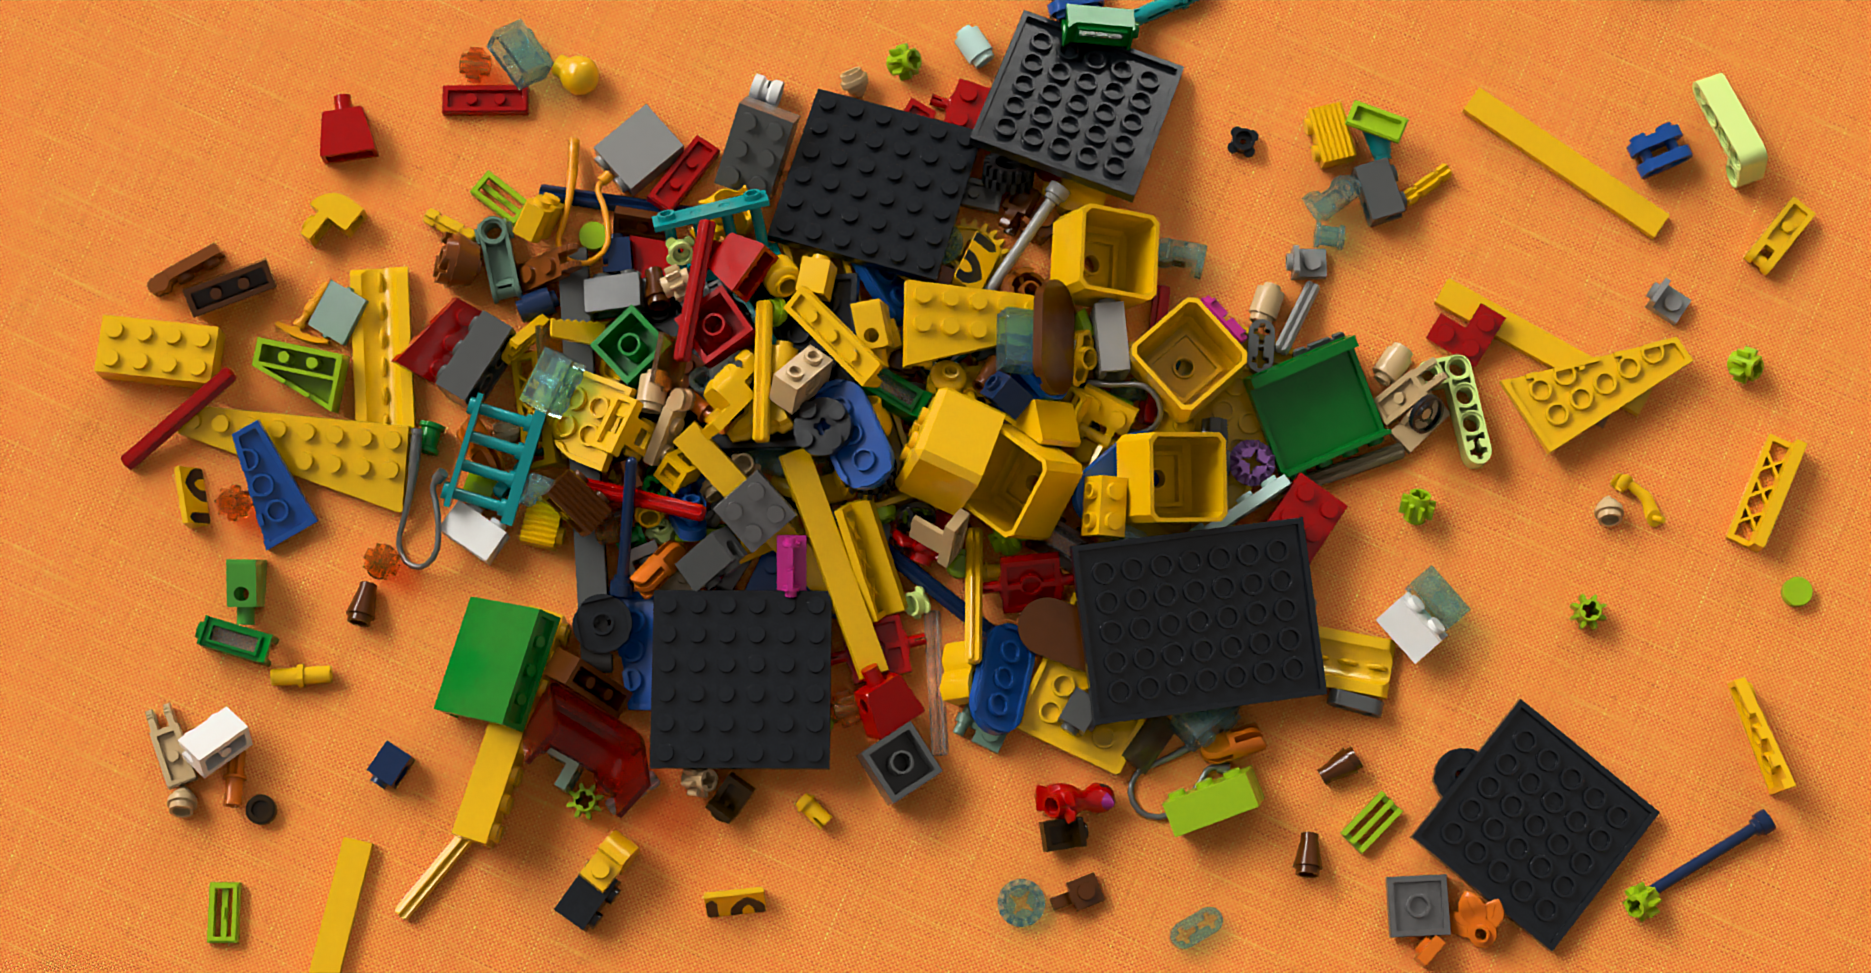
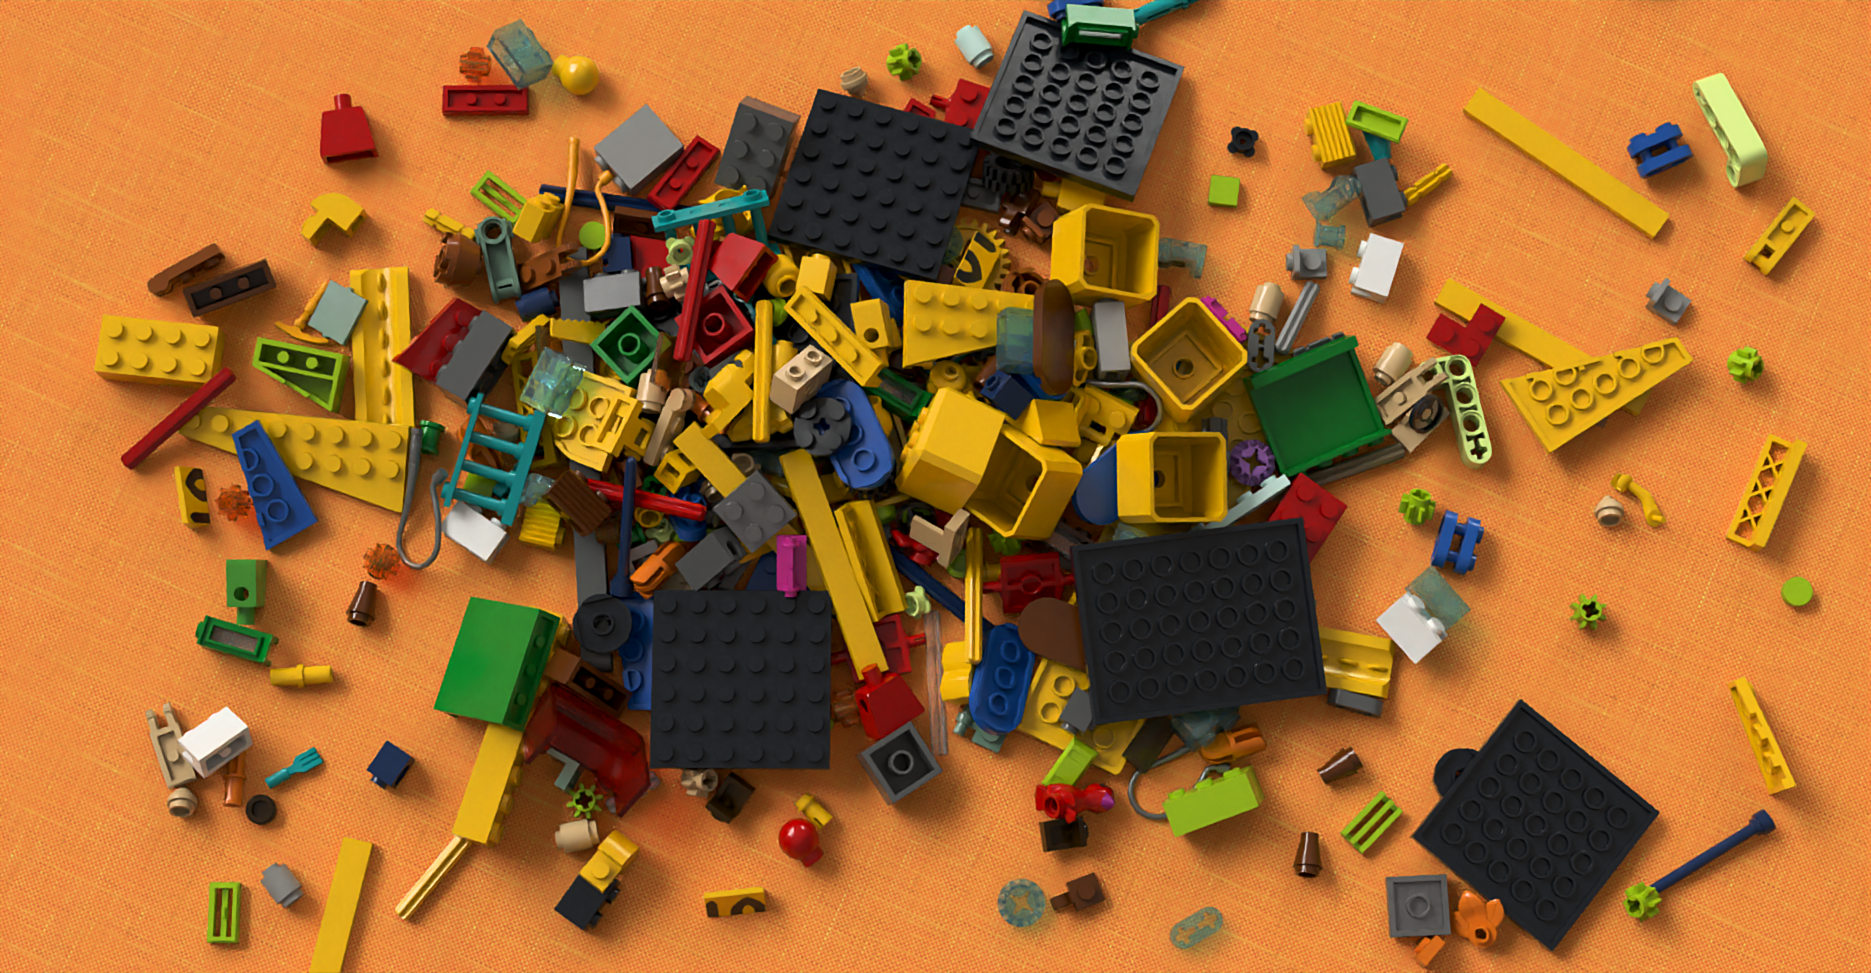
(282, 884): none -> light grey brick
(301, 764): none -> teal piece
(577, 835): none -> tan brick
(767, 90): white wheel -> none
(800, 841): none -> red piece
(1054, 196): light grey piece -> none
(1071, 764): none -> lime tile
(1104, 506): yellow brick -> none
(1223, 191): none -> lime tile
(1376, 267): none -> white brick
(1470, 533): none -> blue brick

